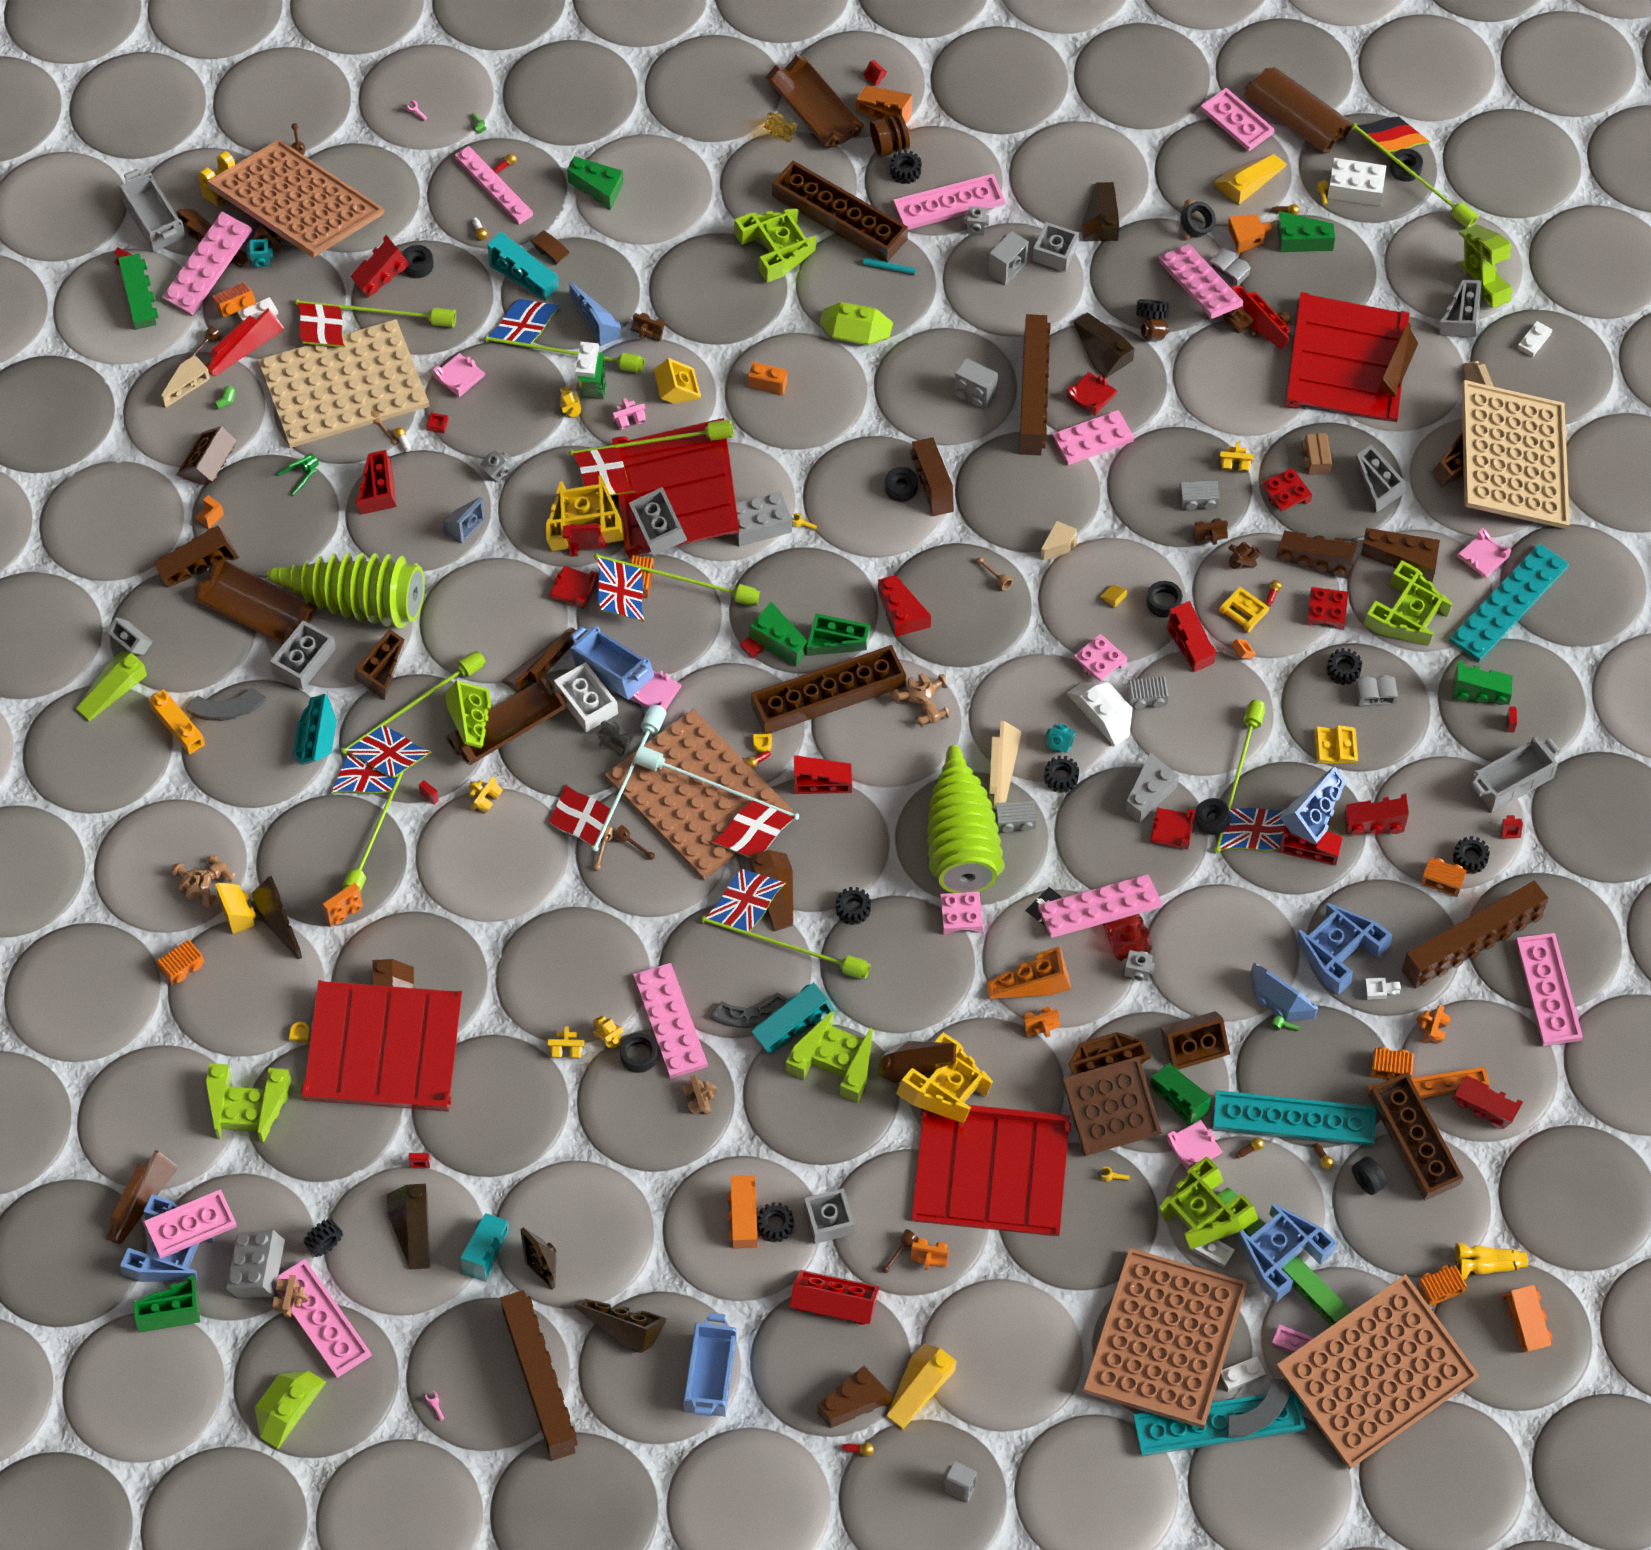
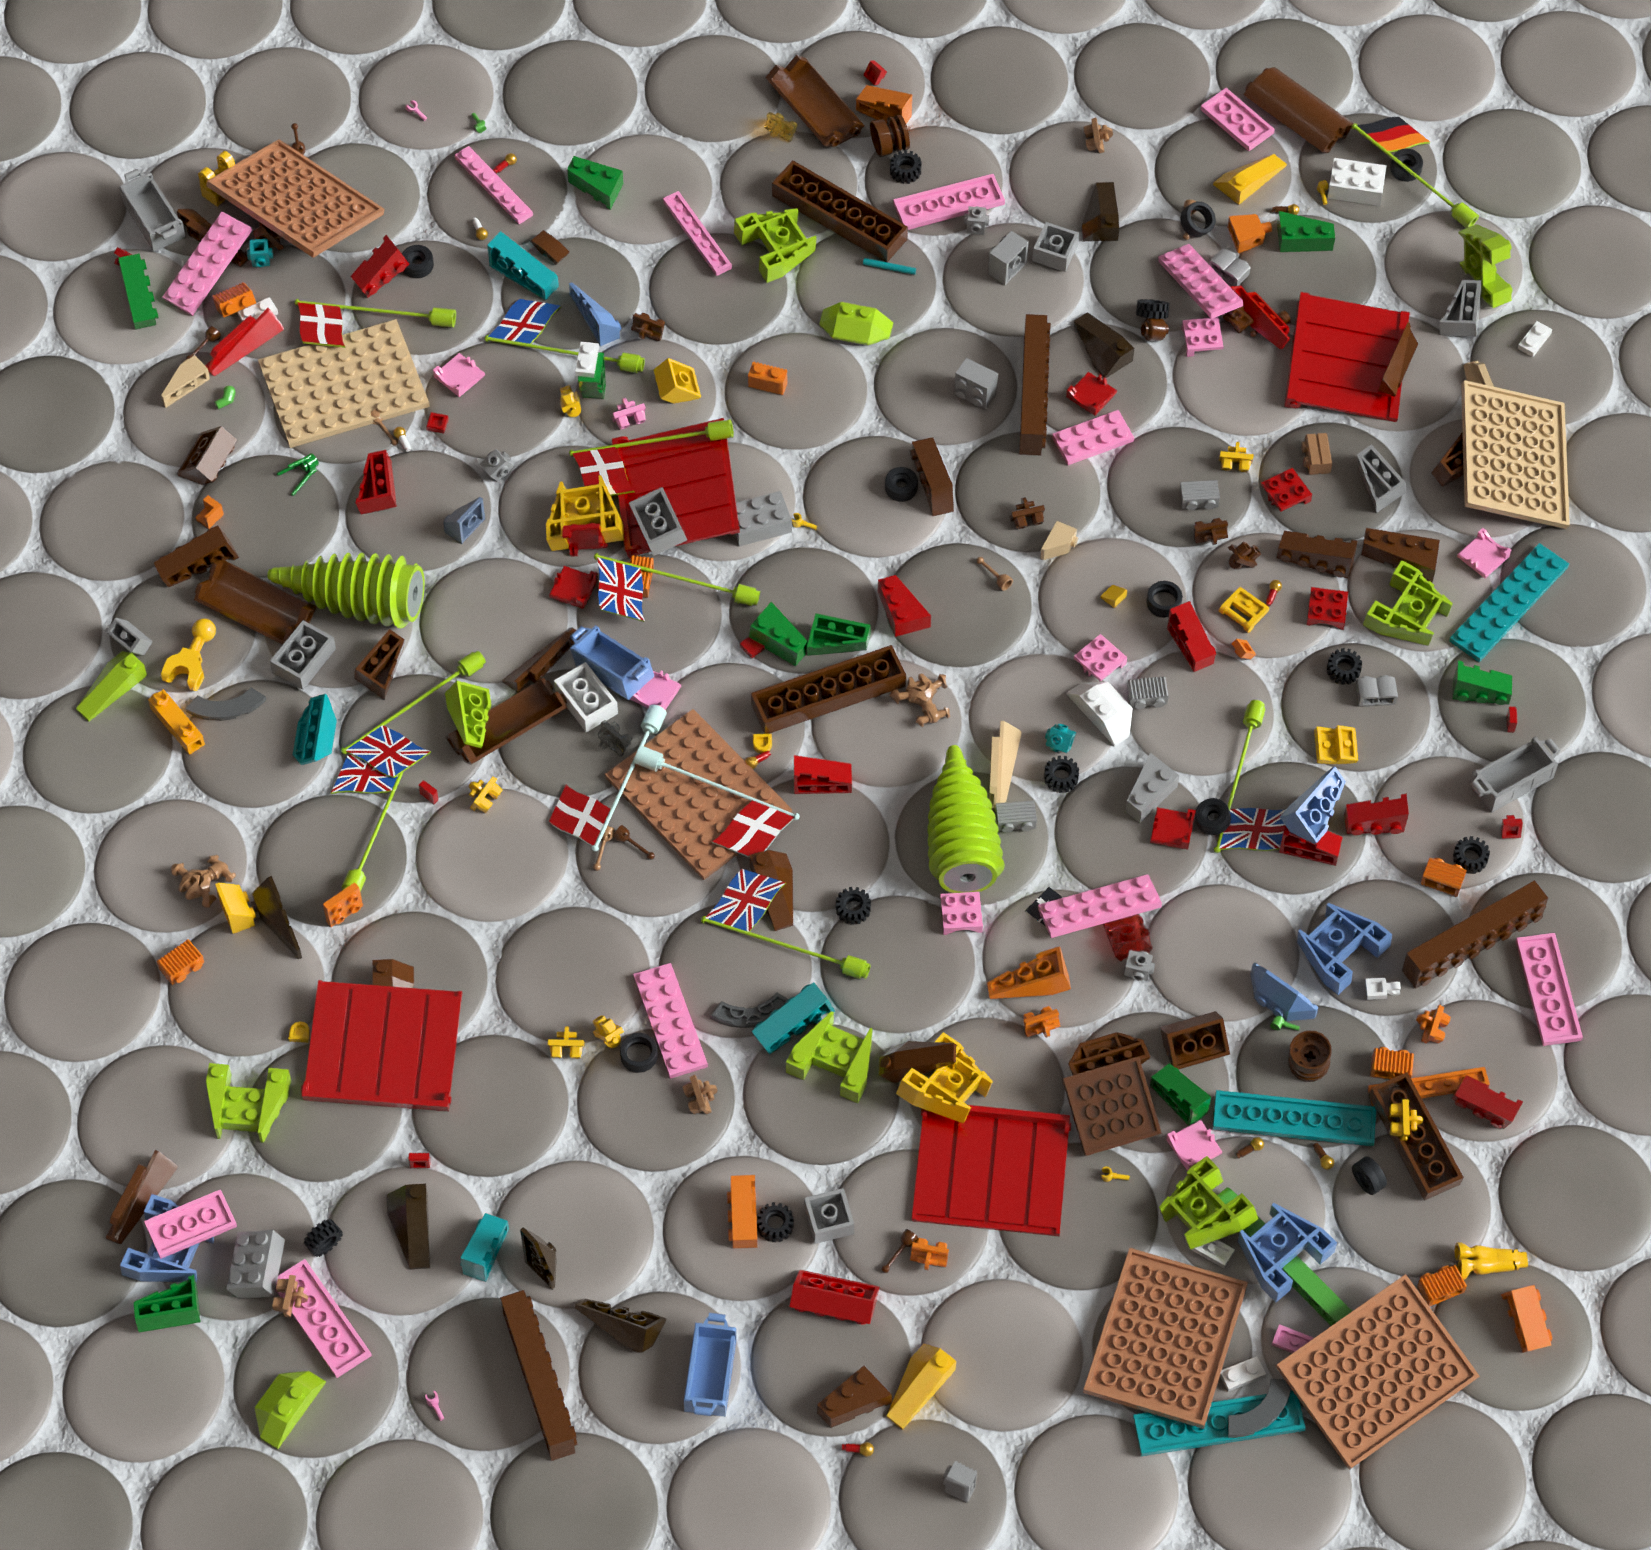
(189, 660): none -> yellow piece
(697, 233): none -> bright pink plate
(1035, 513): none -> reddish brown hips
(1099, 134): none -> medium nougat hips
(1202, 335): none -> bright pink piece
(1313, 1046): none -> reddish brown wheel
(1403, 1128): none -> yellow hips

